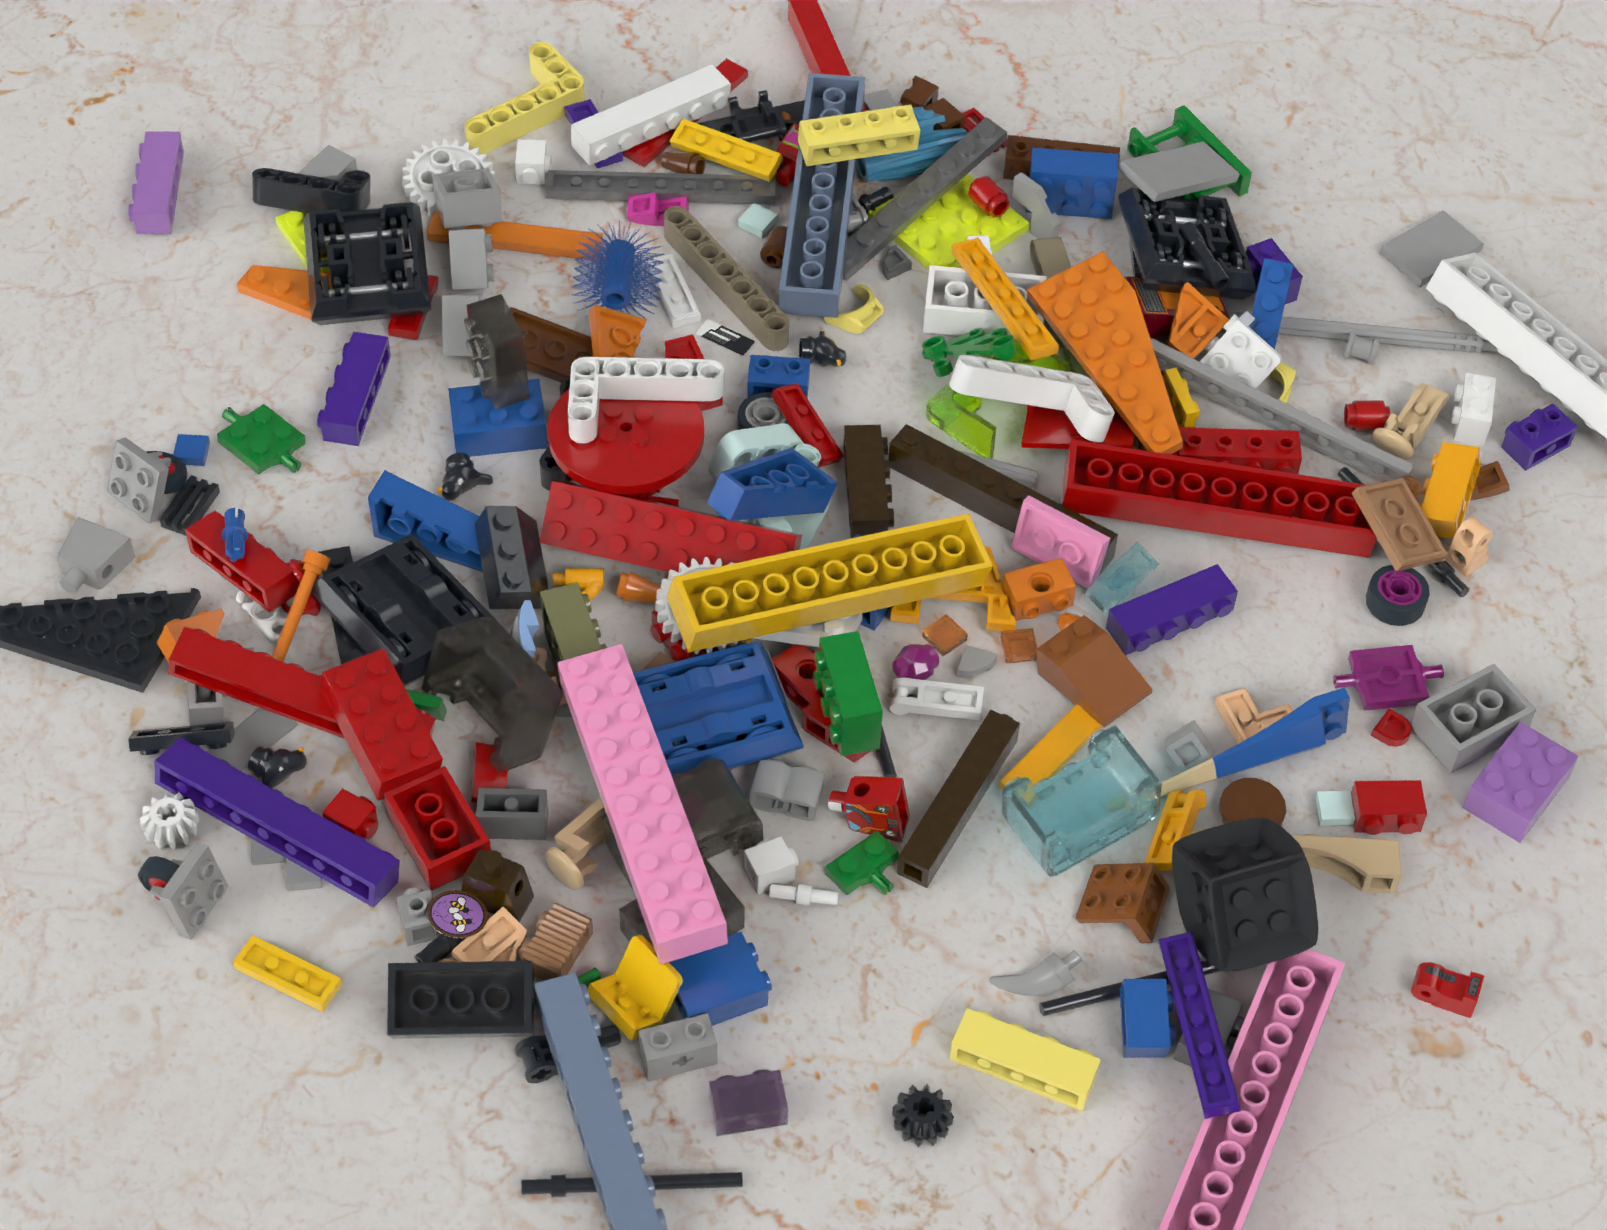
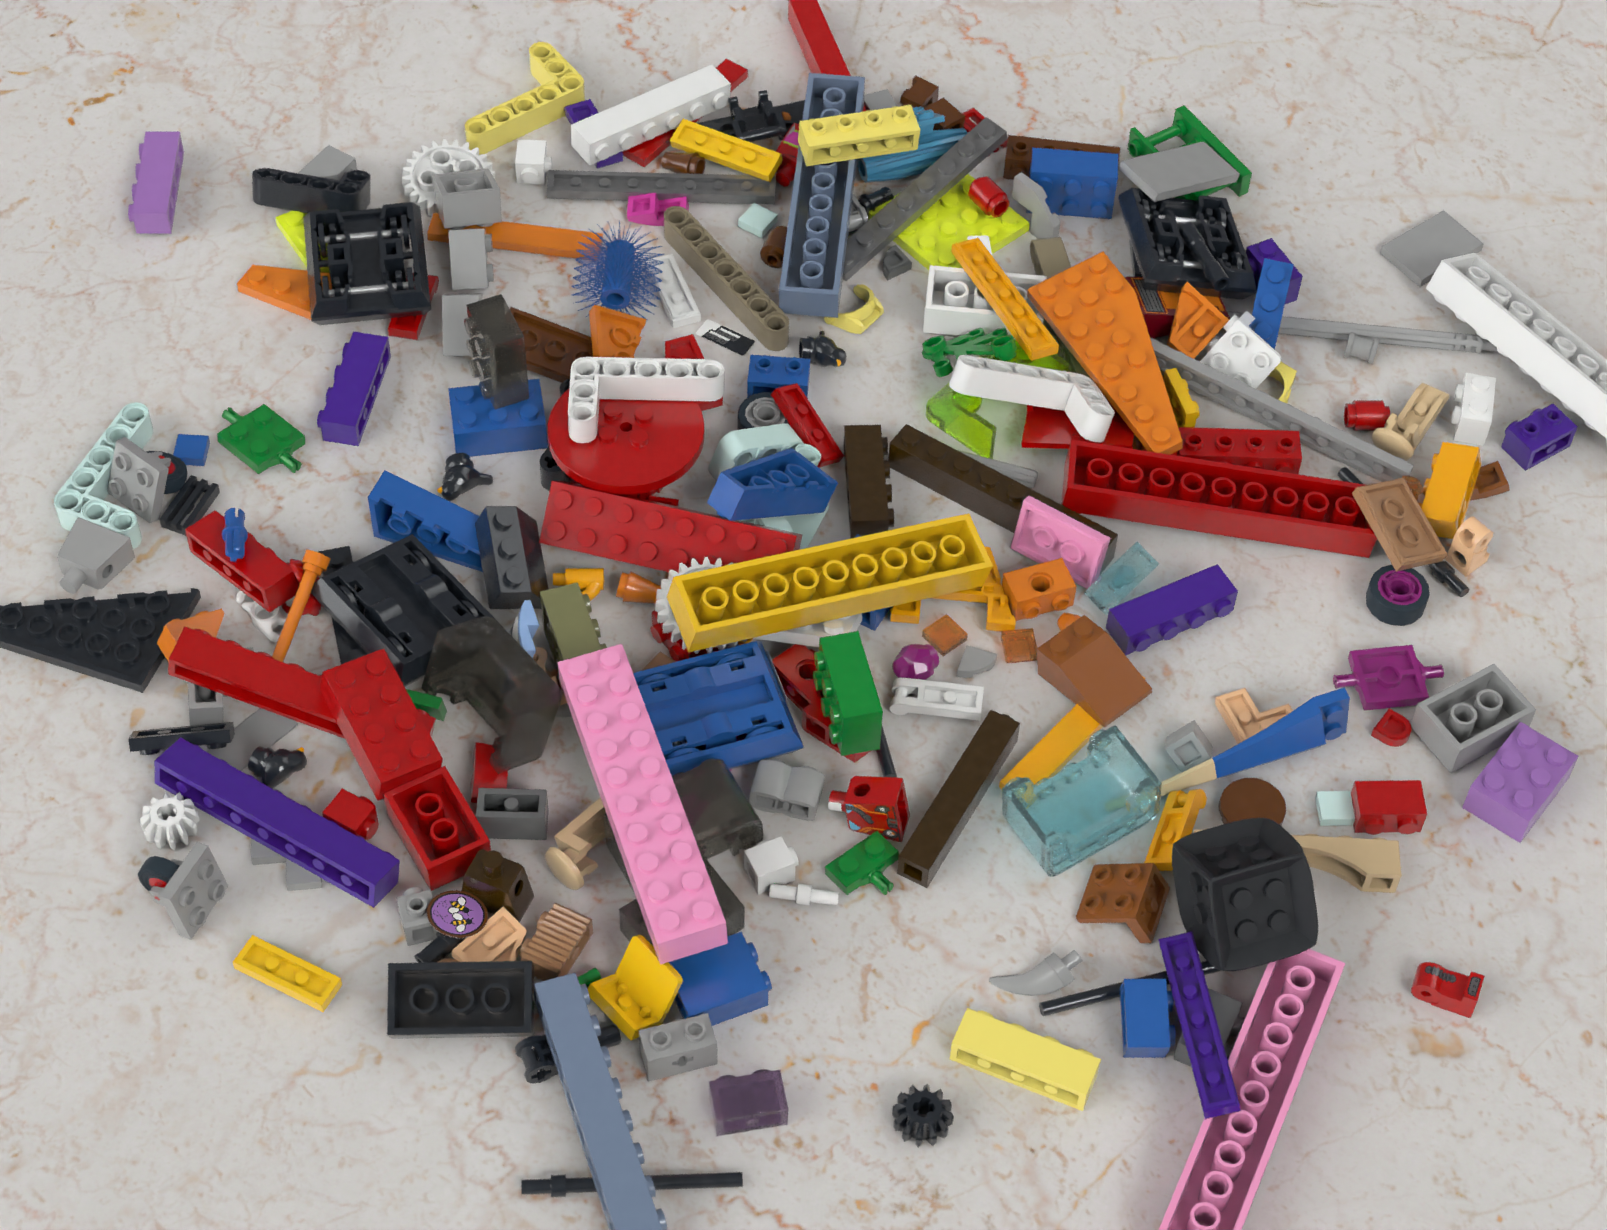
(88, 485): none -> light aqua beam

